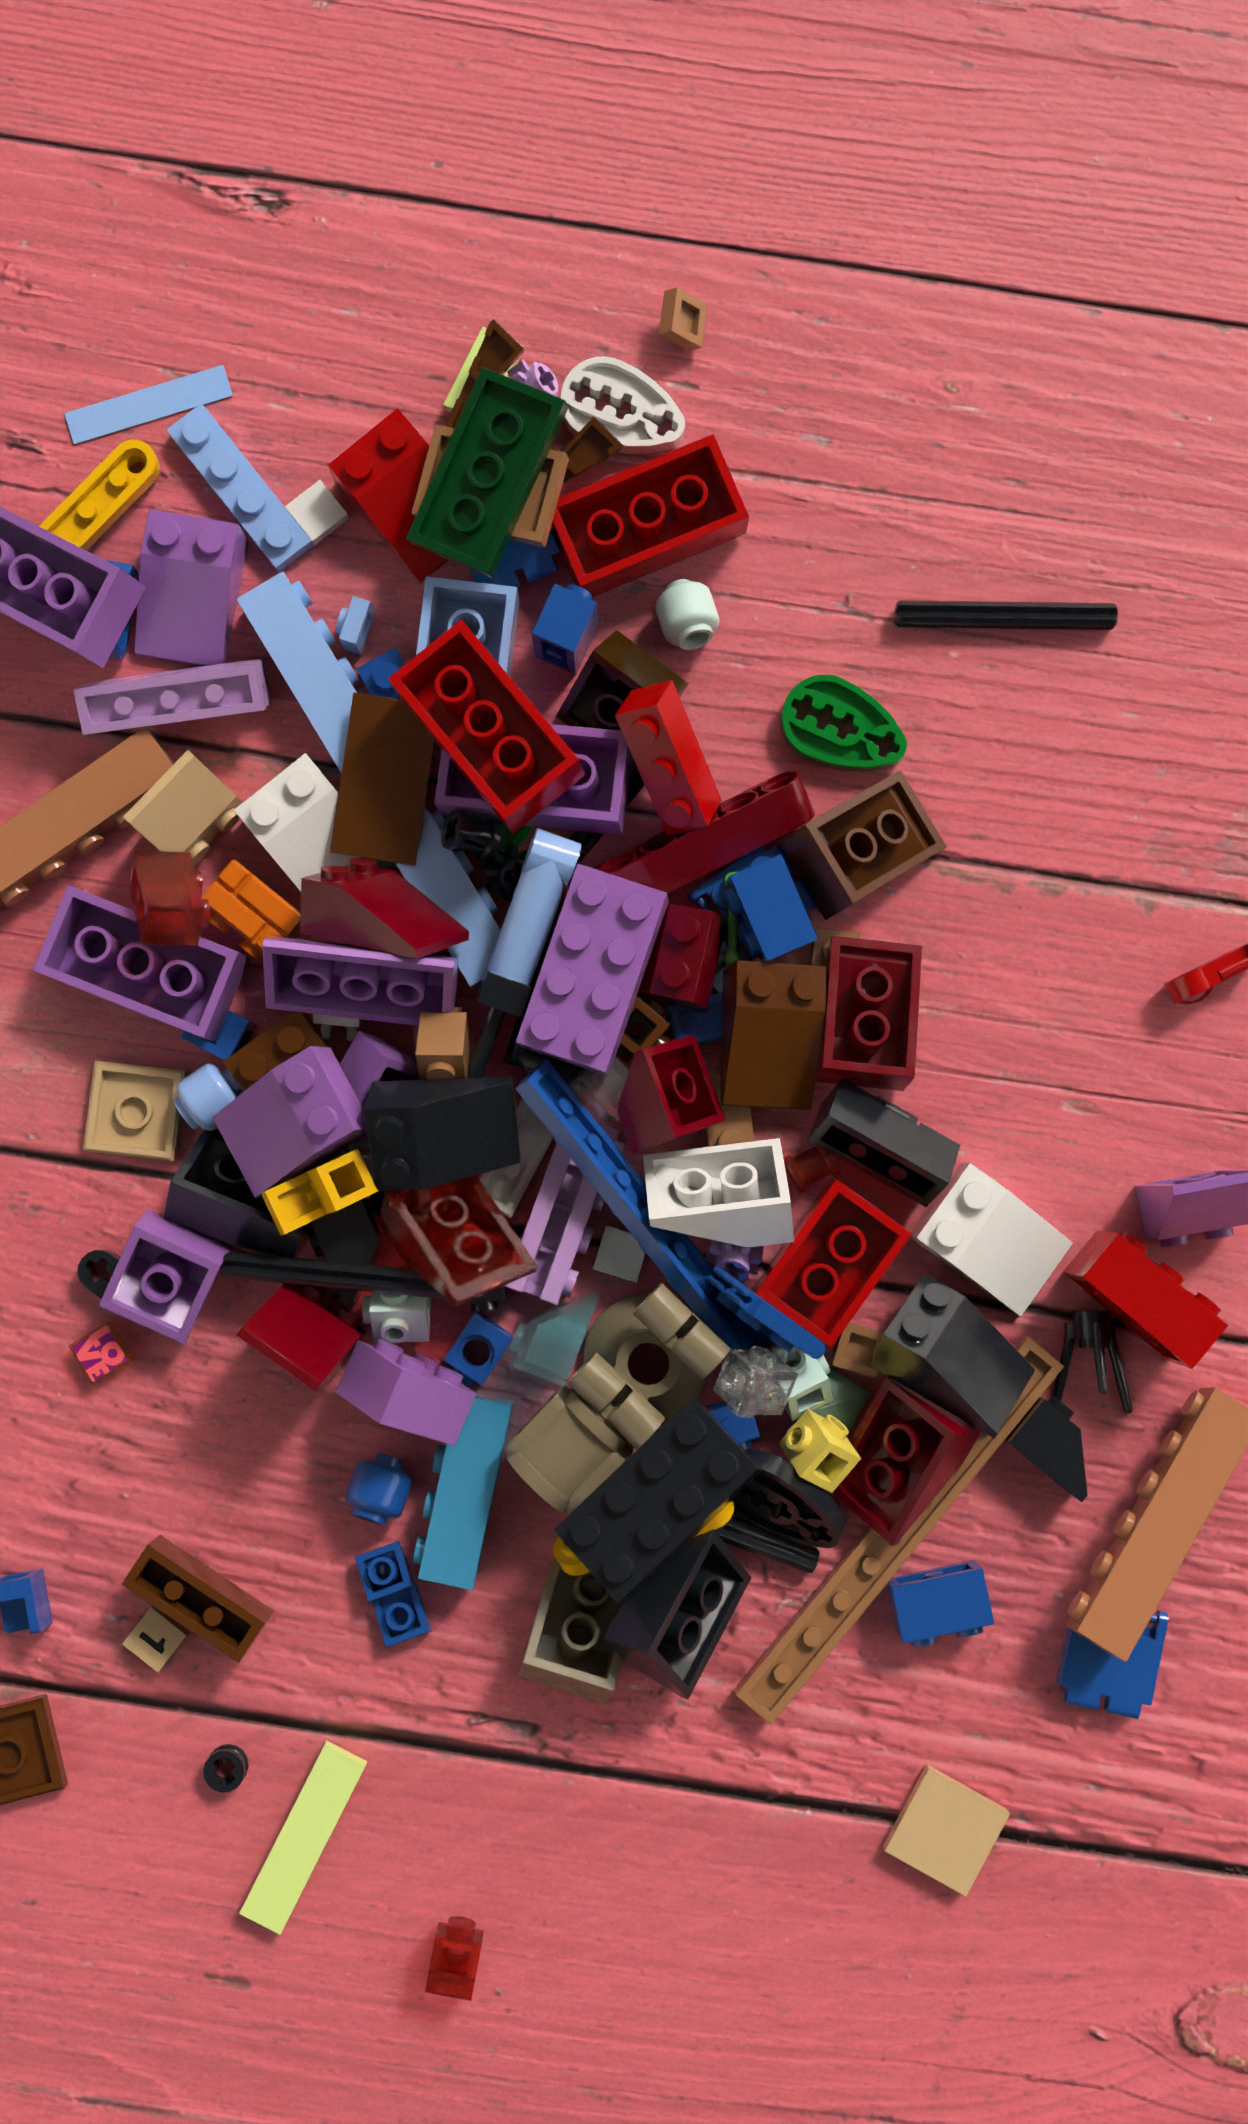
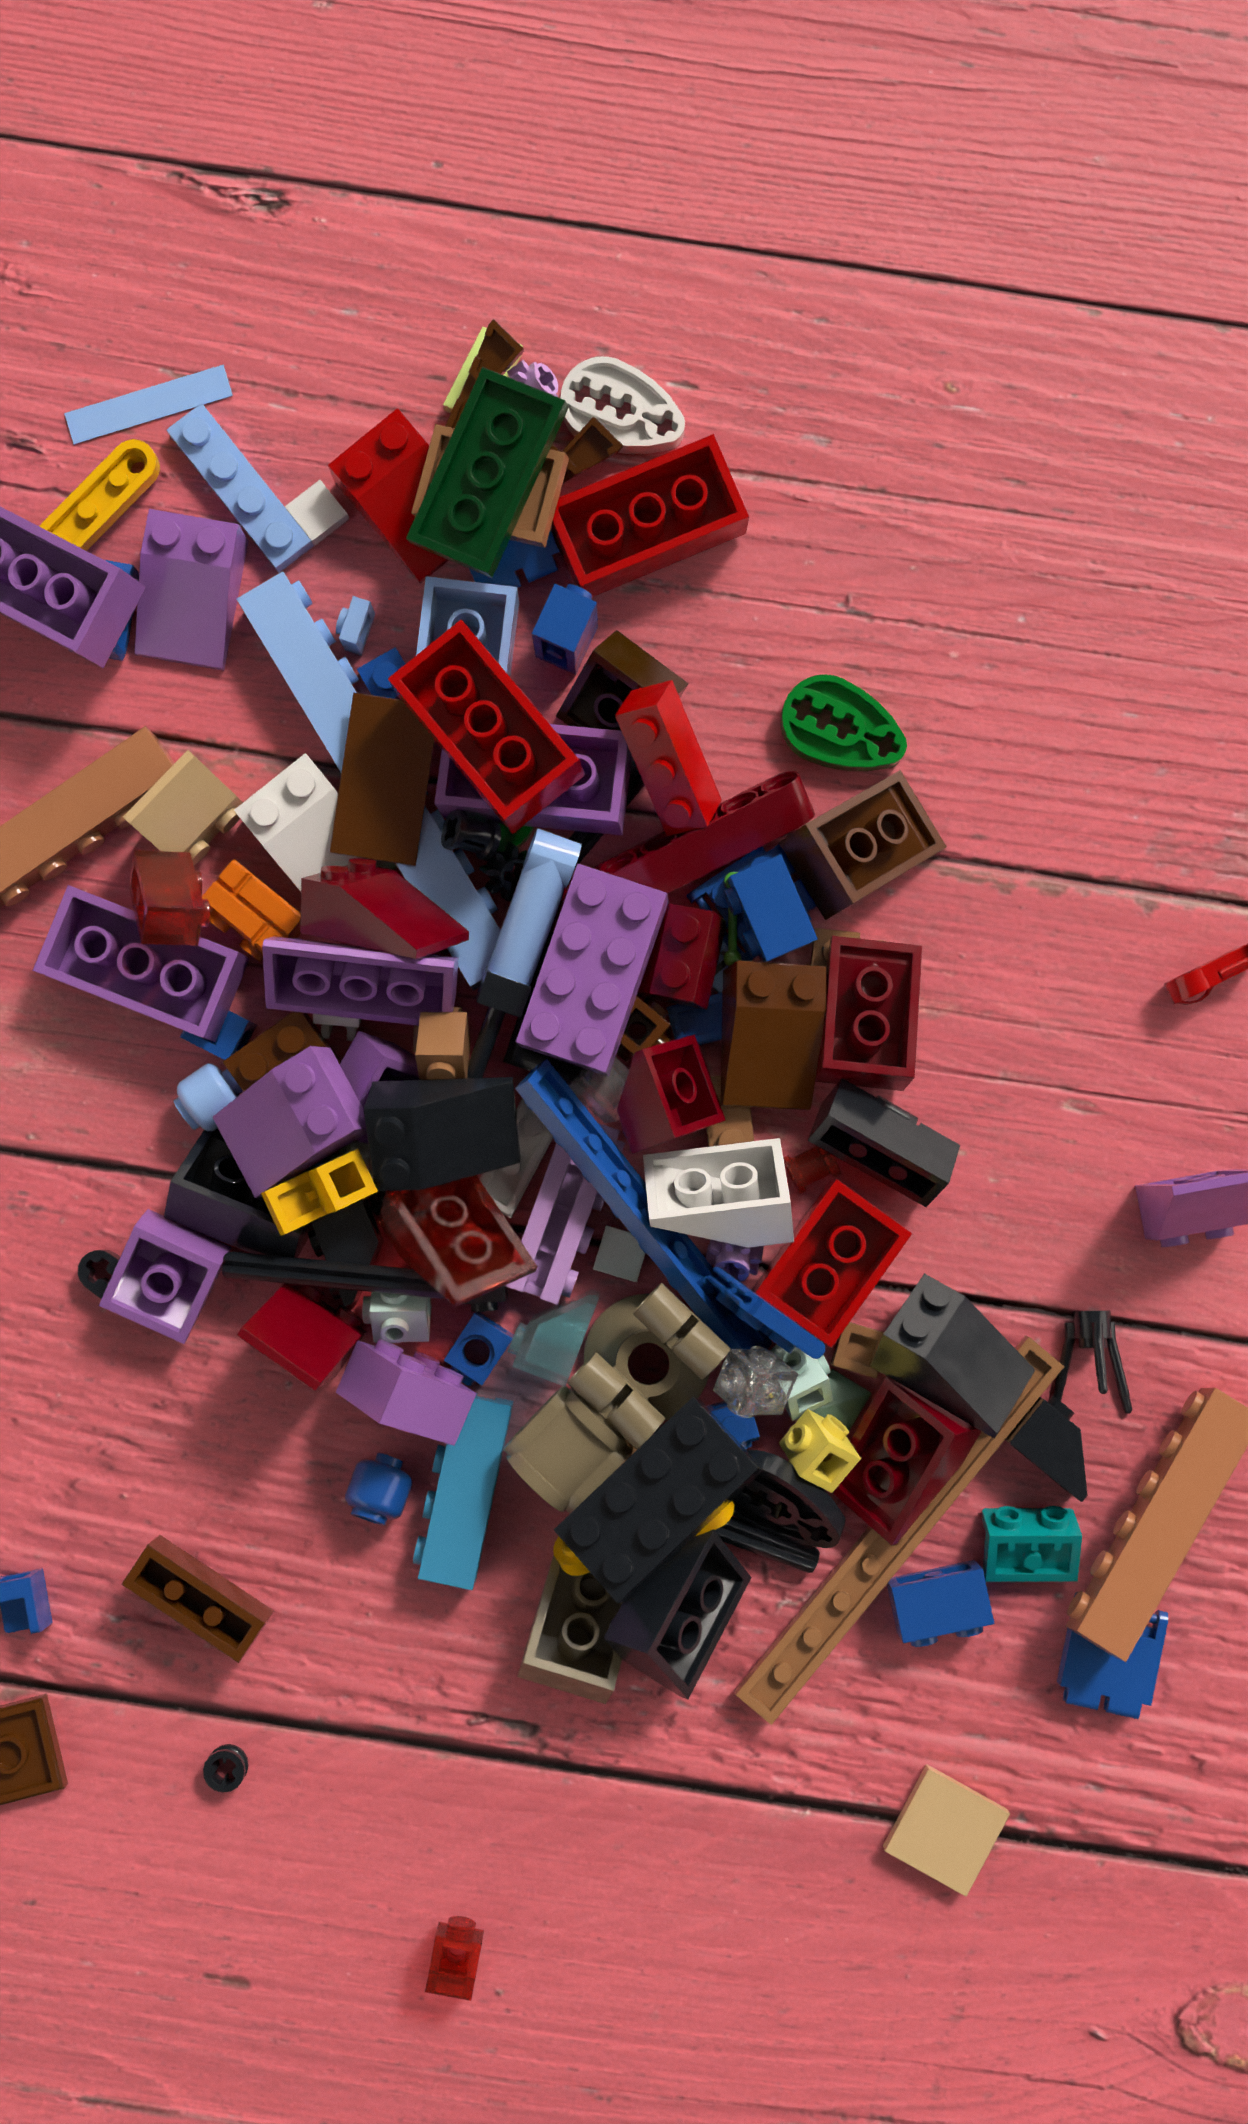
(101, 1352): tile -> none
(134, 1111): tan tile -> none
(155, 1638): tan tile -> none
(172, 696): lavender brick -> none
(303, 1837): yellowish green tile -> none
(393, 1594): blue slope -> none
(682, 319): medium nougat plate -> none
(687, 614): light aqua head -> none
(991, 1238): white slope -> none
(1005, 615): black axle -> none
(1031, 1544): none -> teal bracket
(1147, 1297): red brick -> none

